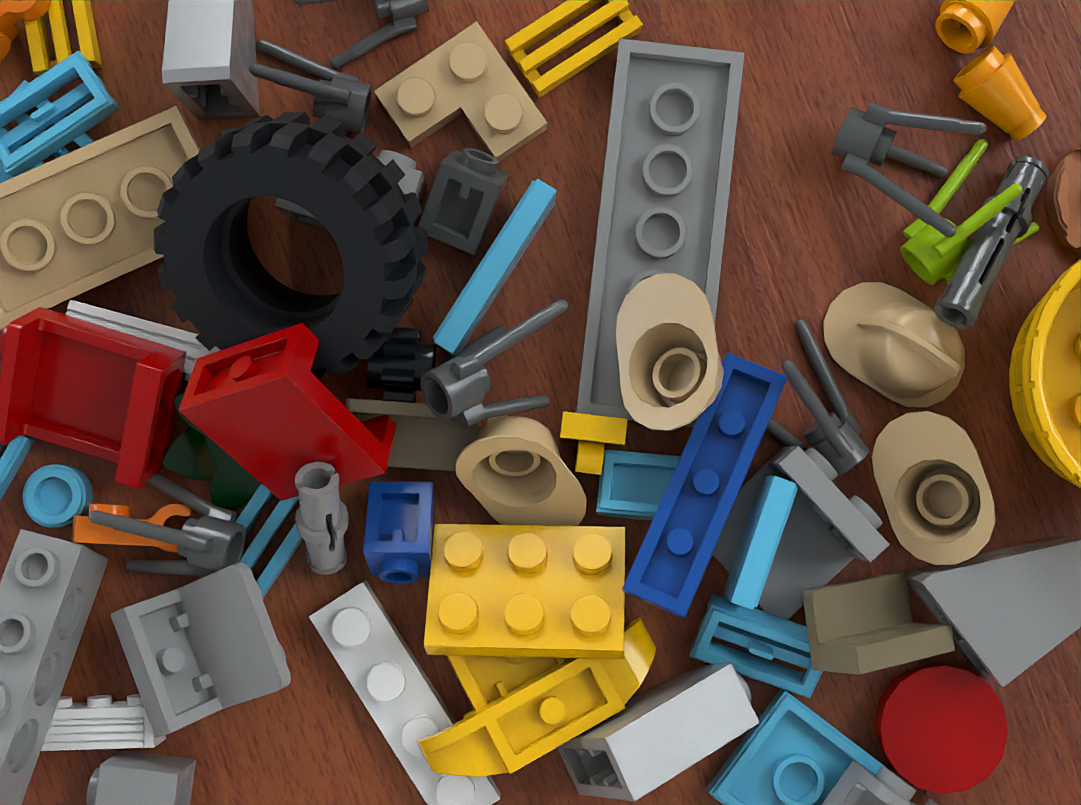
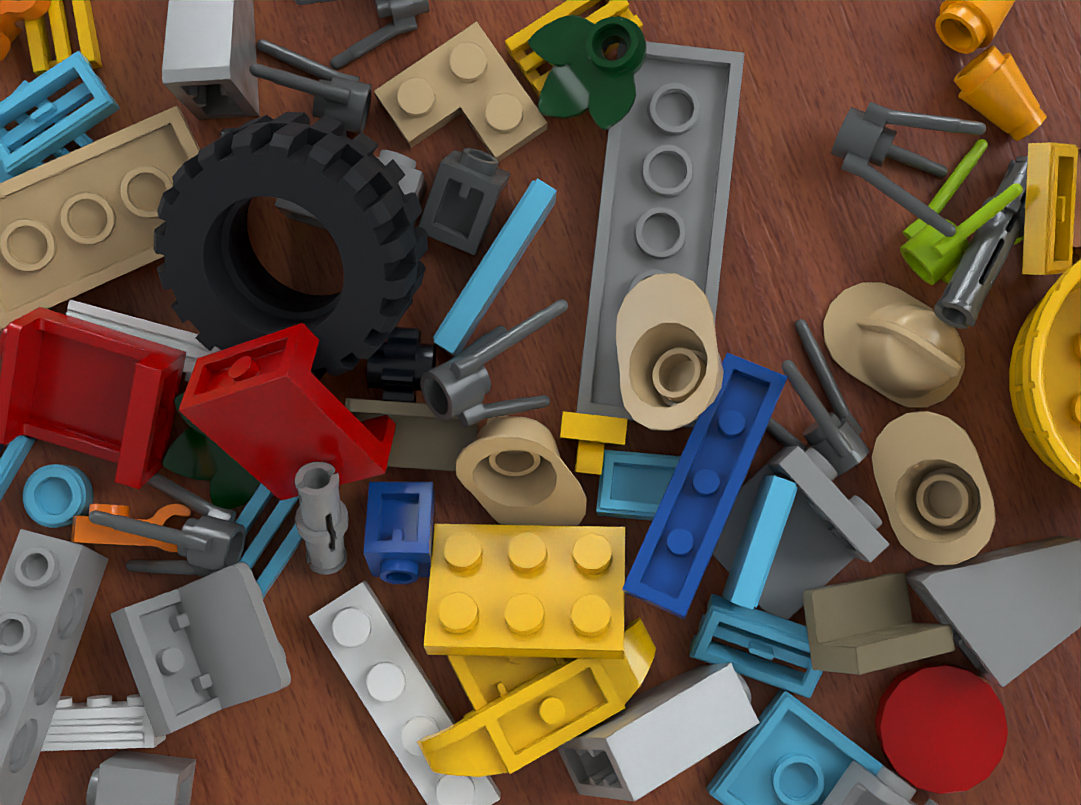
(582, 74): none -> dark green plate
(1049, 208): none -> yellow tile

